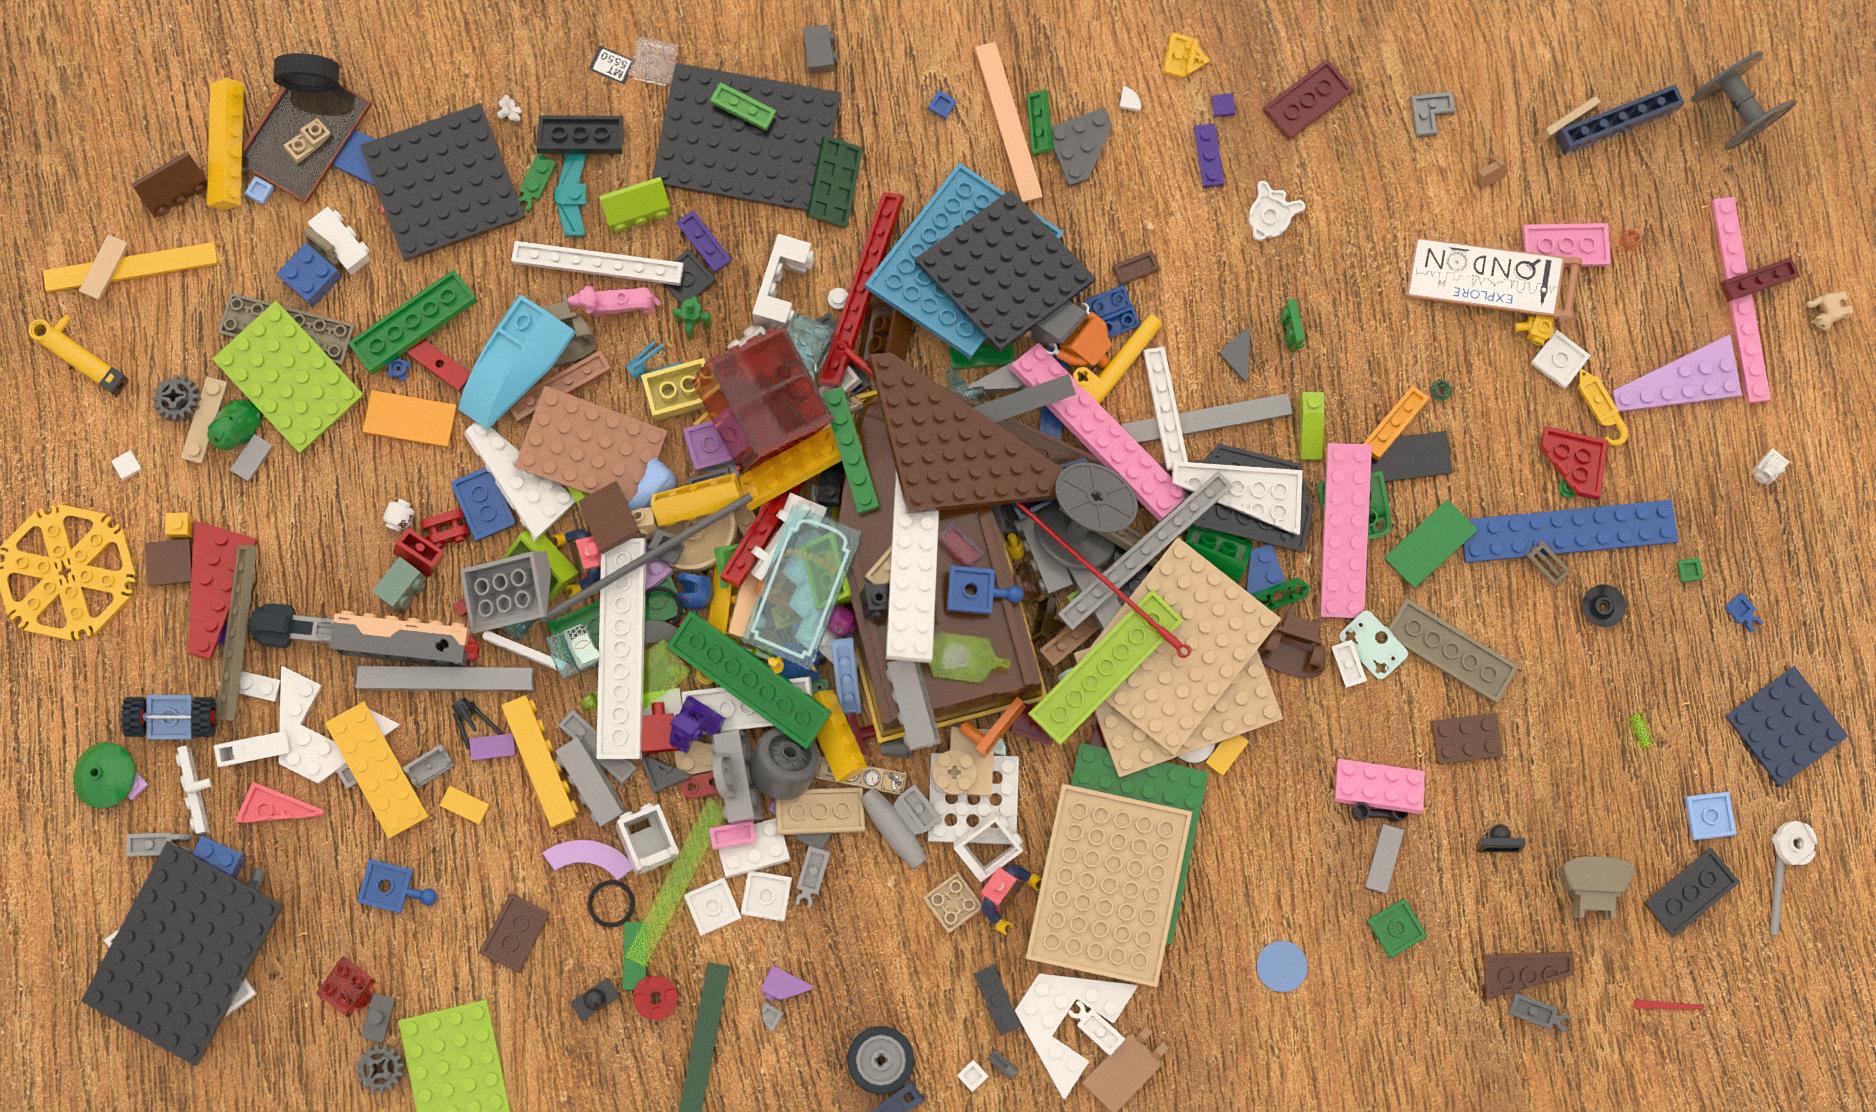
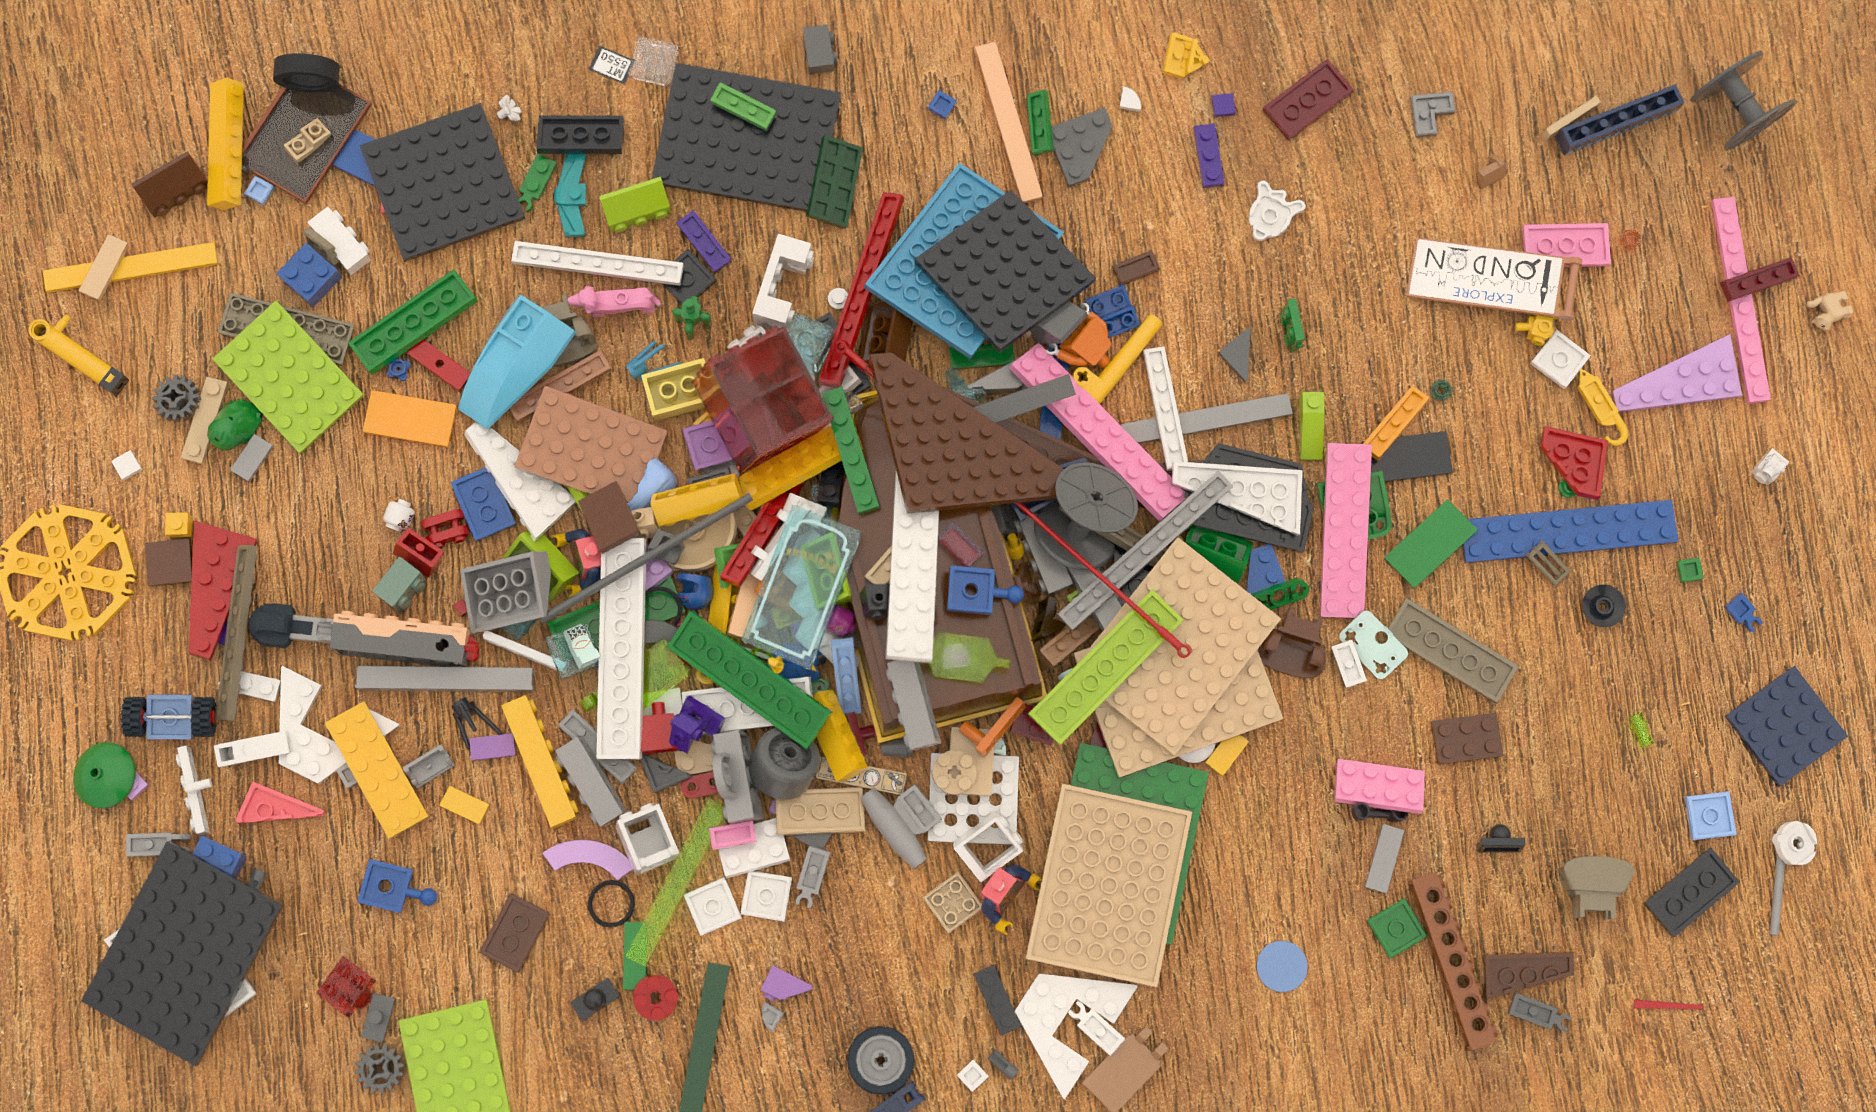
(1449, 974): none -> brick

